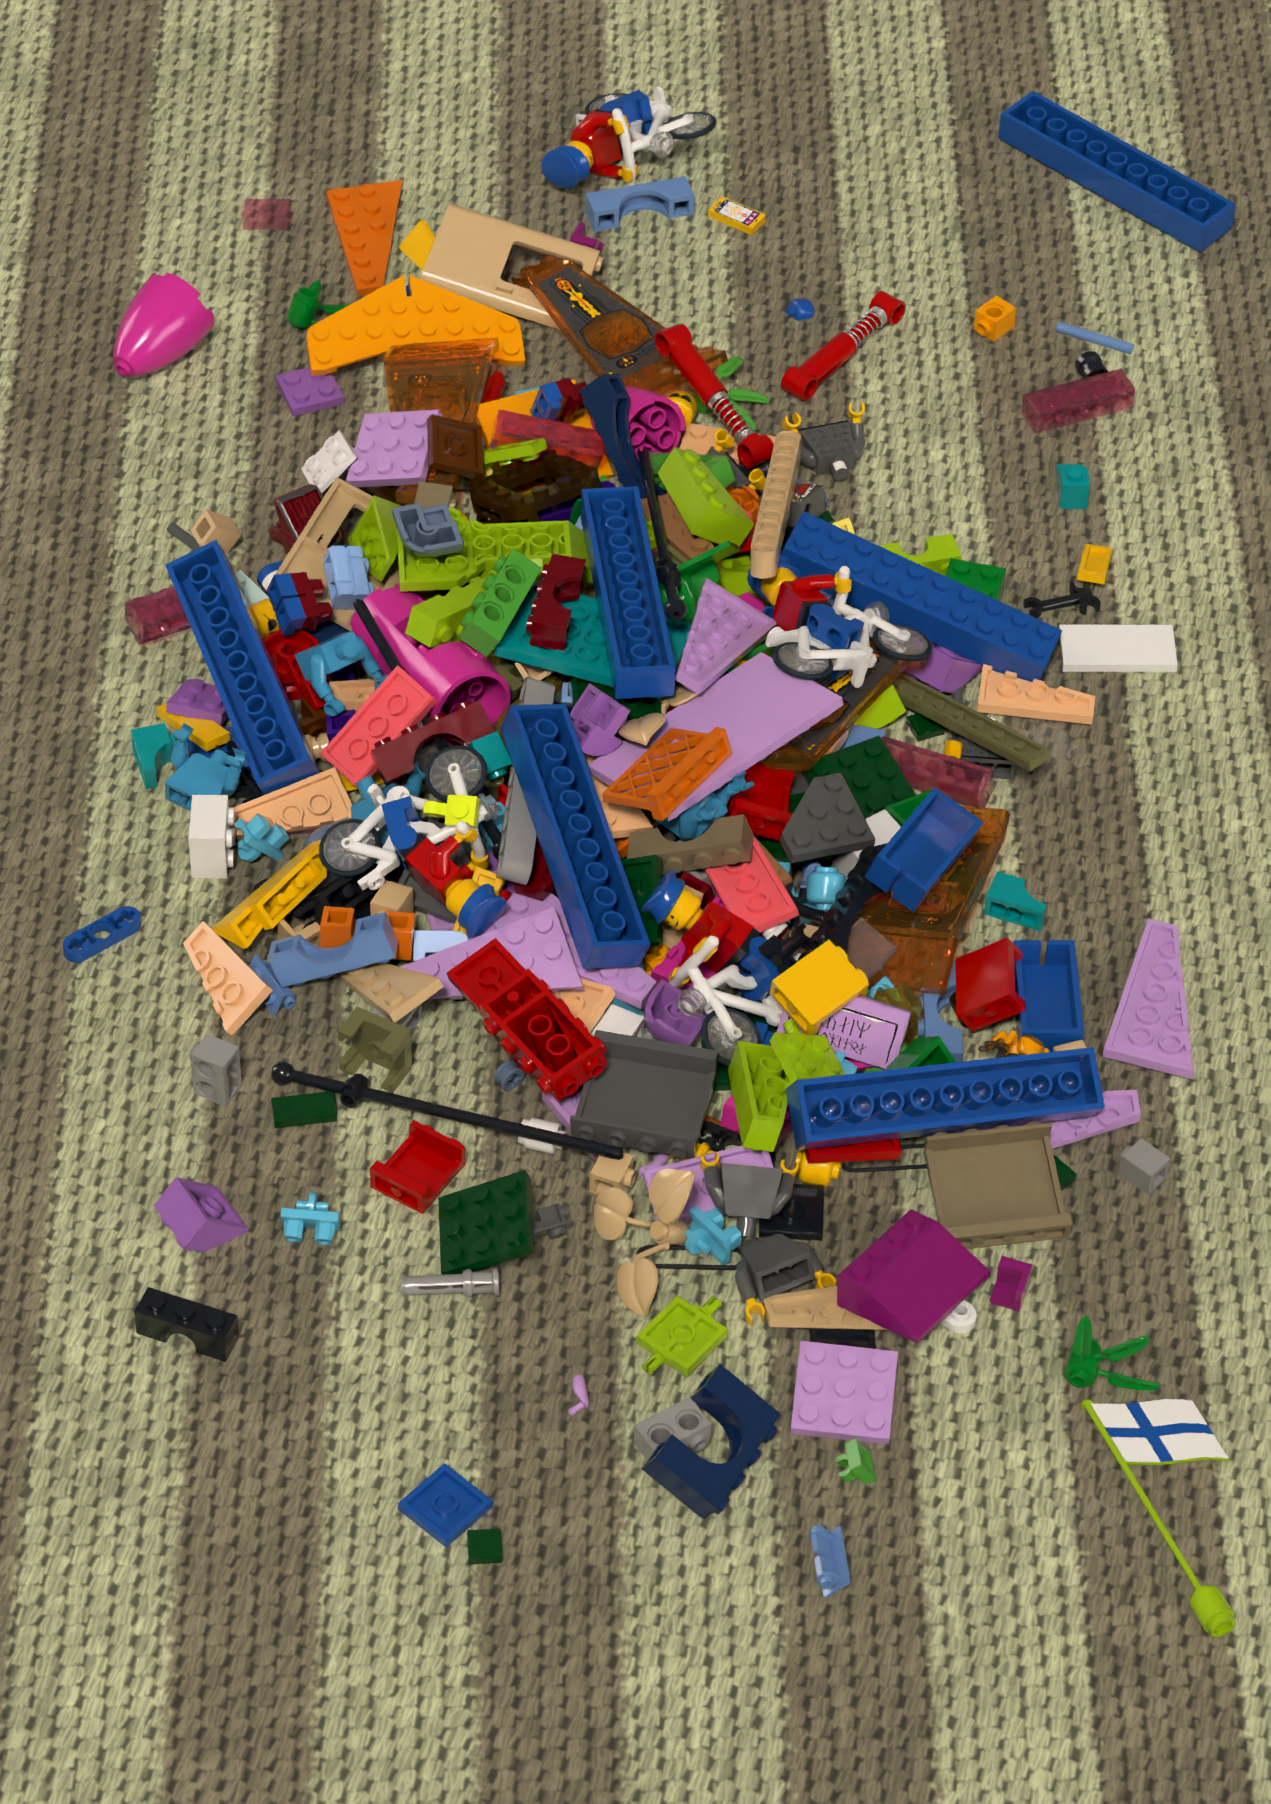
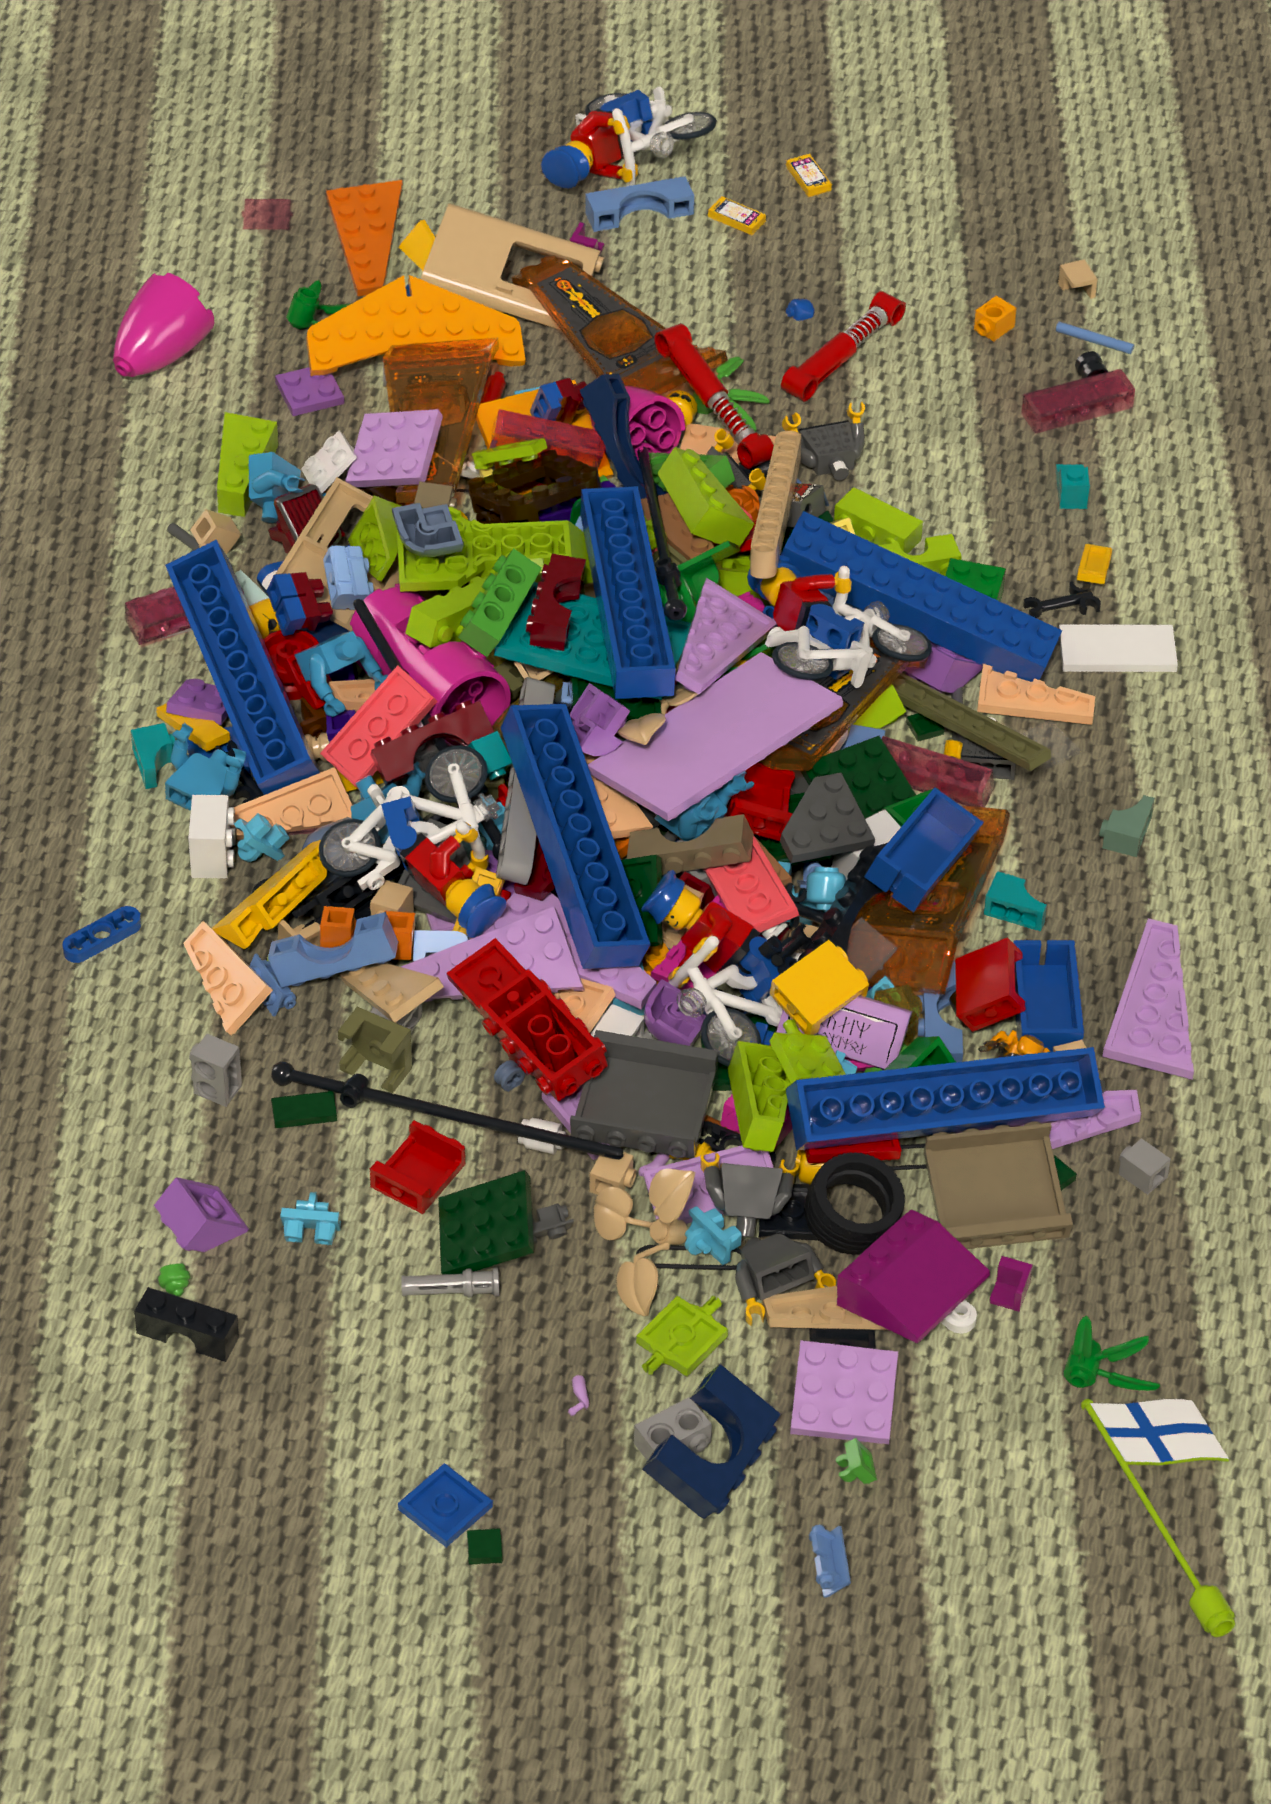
(174, 1278): none -> bright green plate
(241, 438): none -> lime wedge
(270, 478): none -> dark azure torso
(455, 446): reddish brown tile -> none
(457, 809): neon yellow plate -> none
(677, 780): orange fence -> none
(808, 175): none -> tile
(862, 1172): none -> black tyre
(878, 520): none -> lime brick
(1078, 275): none -> tan panel
(1117, 171): blue brick -> none
(1127, 827): none -> sand green arch

